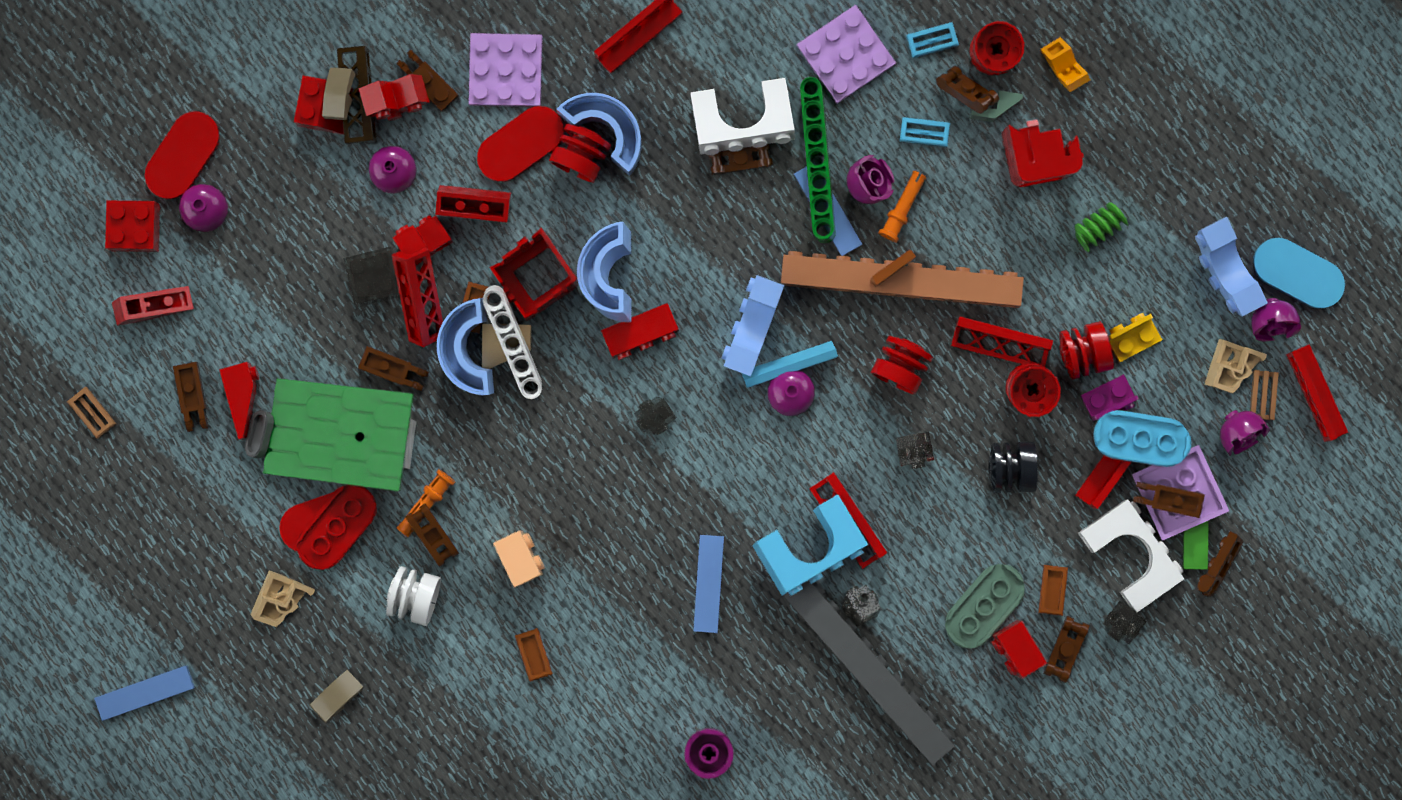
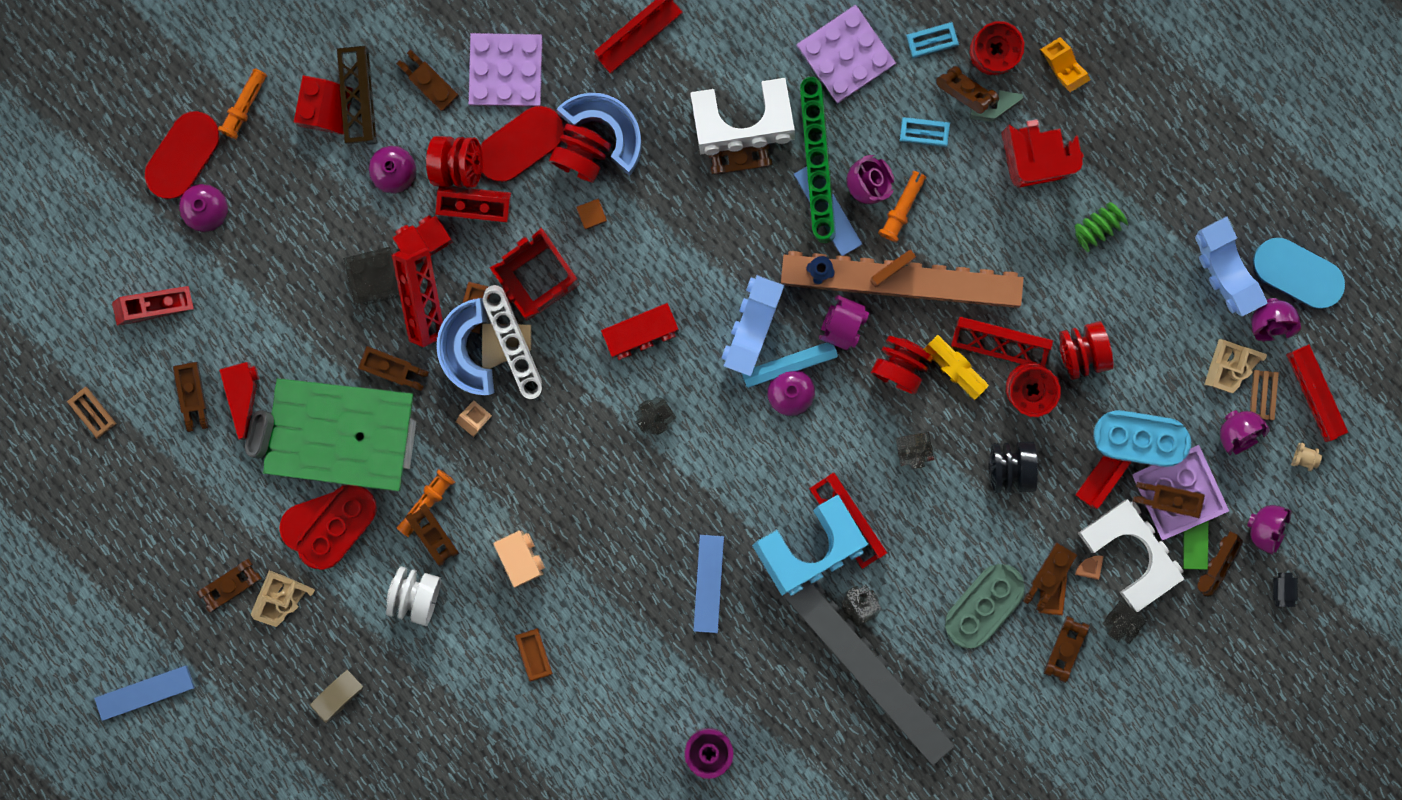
(132, 226): red brick -> none
(229, 585): none -> reddish brown plate
(238, 113): none -> orange pin
(336, 94): dark tan slope -> none
(392, 98): red brick -> none
(454, 161): none -> red wheel
(473, 418): none -> light nougat slope
(591, 214): none -> dark orange tile
(594, 267): light blue brick -> none
(817, 276): none -> dark blue brick
(843, 323): none -> magenta brick
(956, 367): none -> yellow piece
(1019, 649): red brick -> none
(1050, 574): none -> reddish brown hinge
(1090, 567): none -> nougat tile
(1109, 397): magenta bracket -> none
(1134, 337): yellow bracket -> none
(1268, 527): none -> magenta cylinder
(1285, 590): none -> black brick
(1306, 457): none -> tan brick

